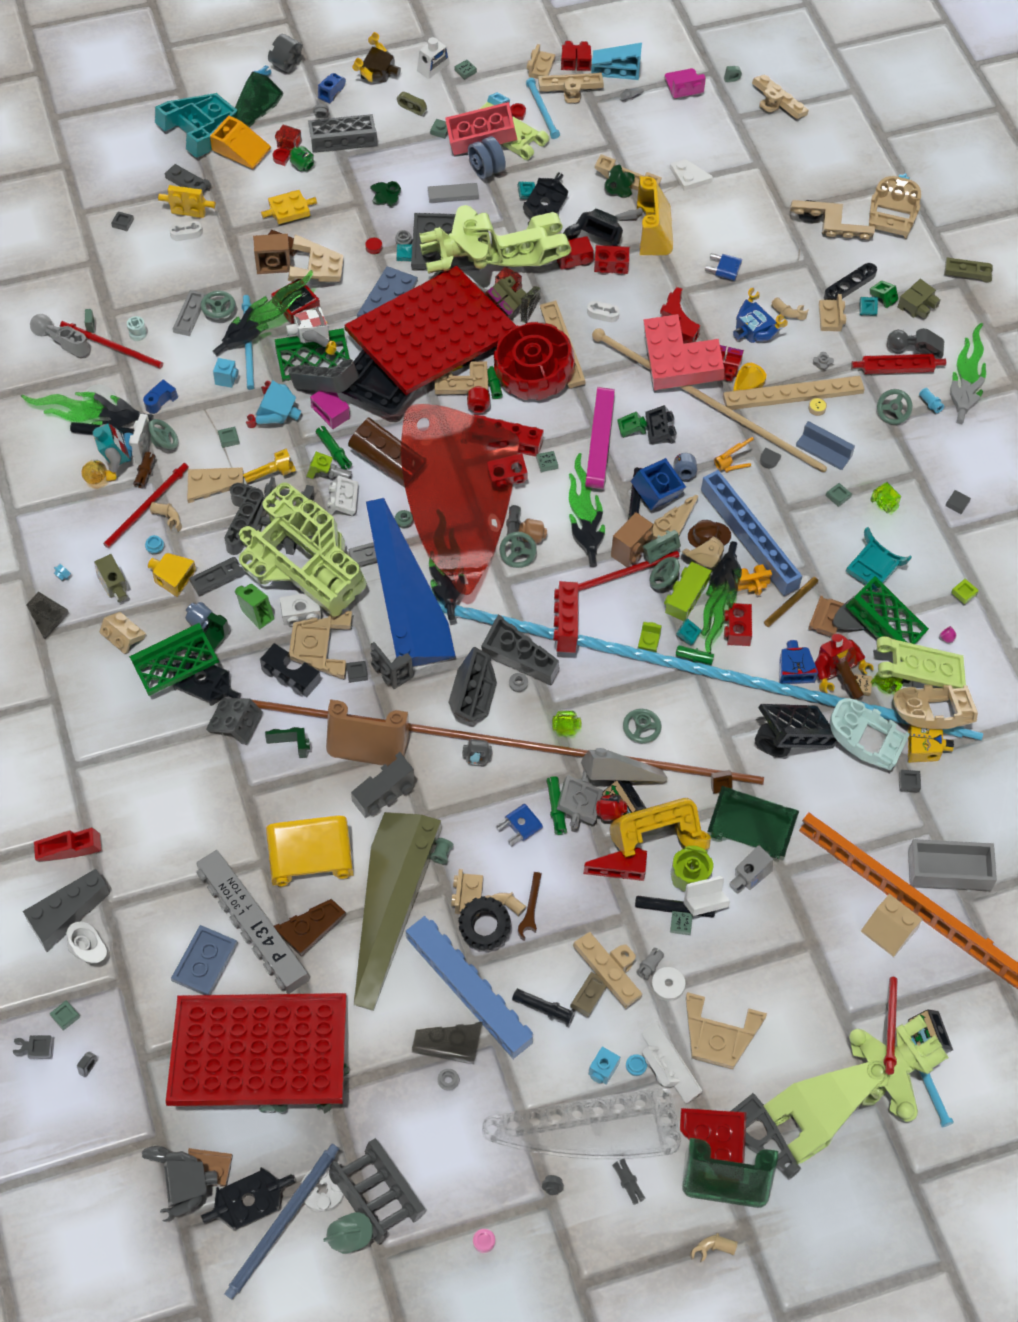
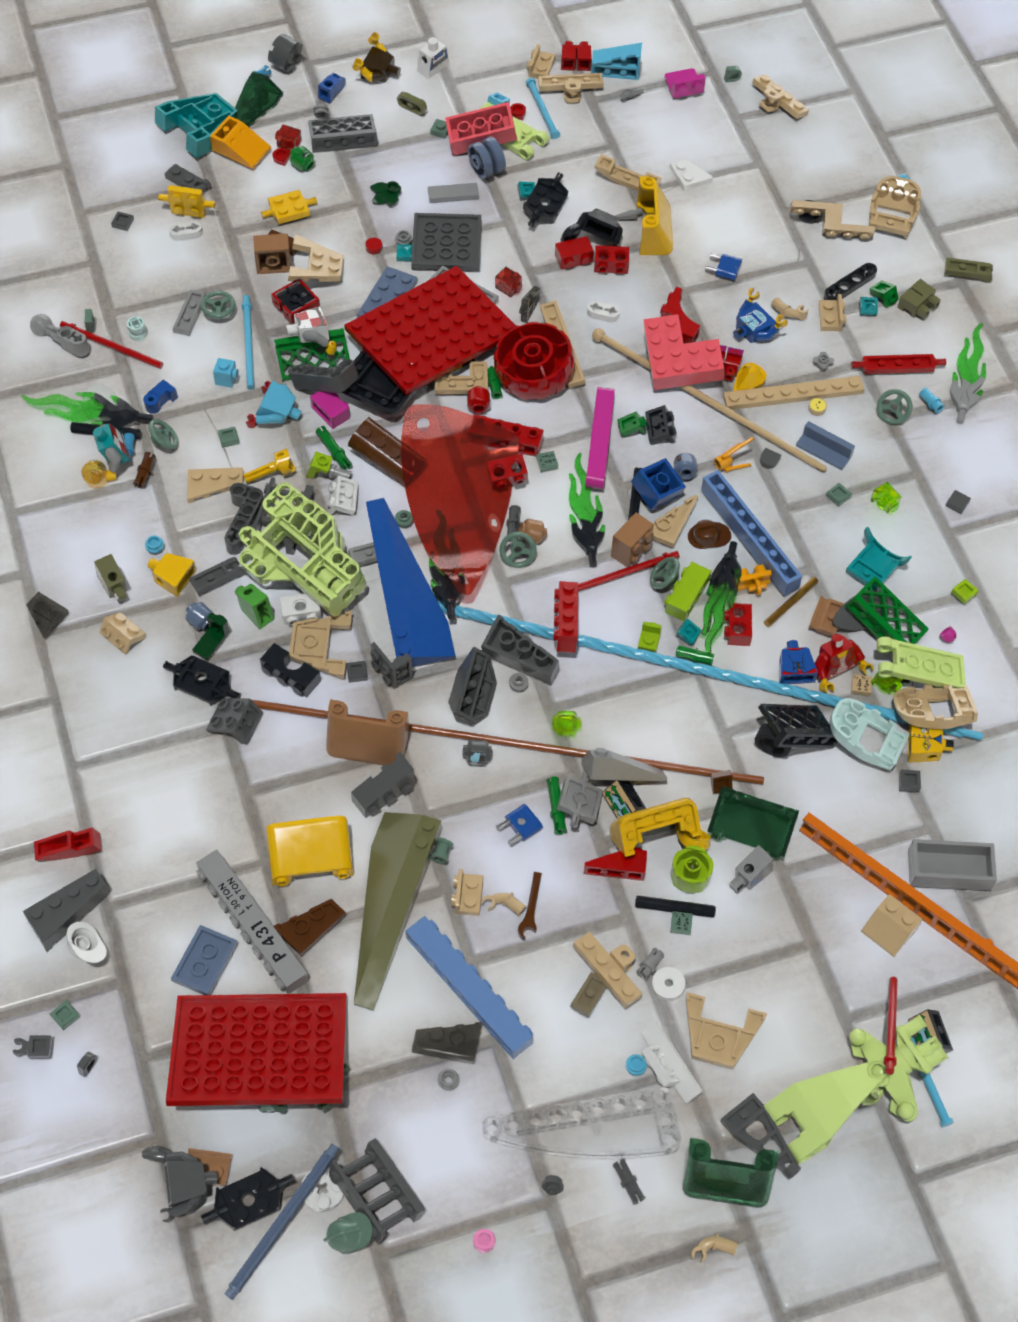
(61, 572): medium azure plate -> none
(140, 439): white plate -> none
(168, 511): tan piece -> none
(168, 649): green fence -> none
(177, 473): red bar -> none
(256, 317): piece -> none
(290, 735): dark green bracket -> none
(465, 69): sand green tile -> none
(481, 905): black tyre -> none
(503, 289): olive hips -> none
(523, 248): yellowish green piece -> none
(553, 1009): black pin -> none
(603, 1066): medium azure brick -> none
(611, 807): red head -> none
(621, 180): dark green plate -> none
(642, 716): sand green piece -> none
(661, 546): sand green plate -> none
(705, 896): white panel -> none
(707, 554): tan helmet -> none
(720, 1129): red plate -> none
(849, 679): reddish brown pin -> none
(924, 341): dark grey beam -> none

